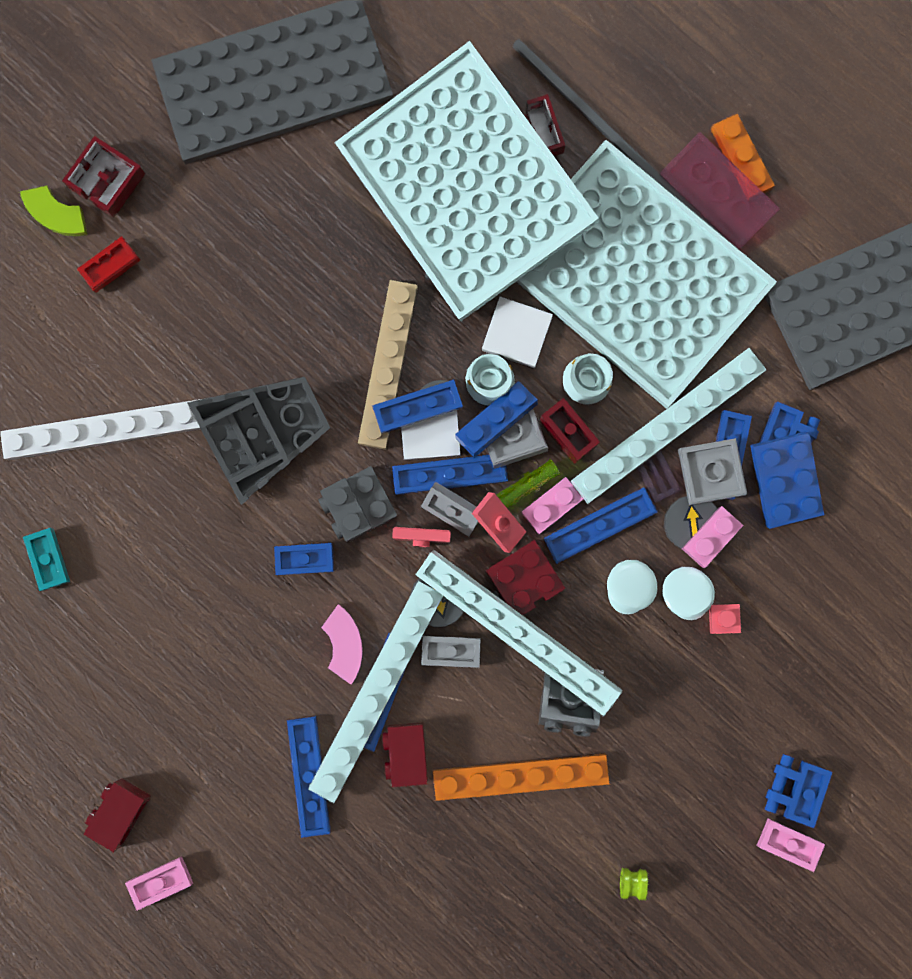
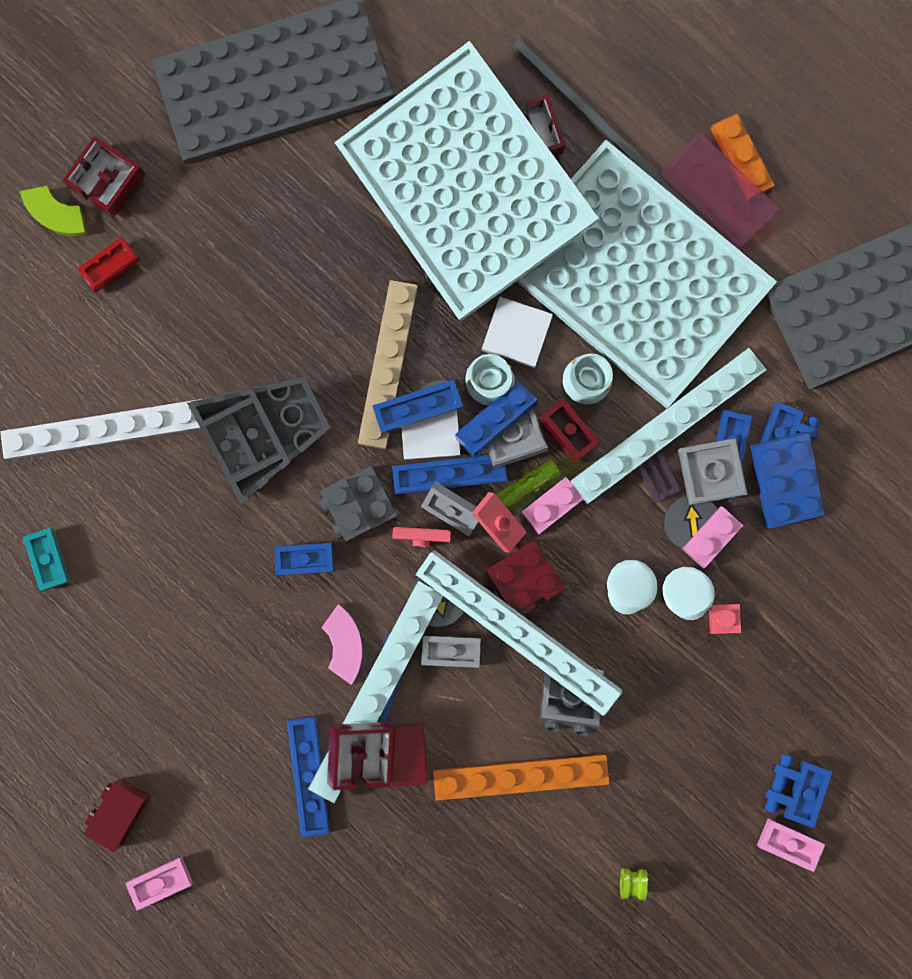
(362, 752): none -> piece
(600, 525): blue tile -> none

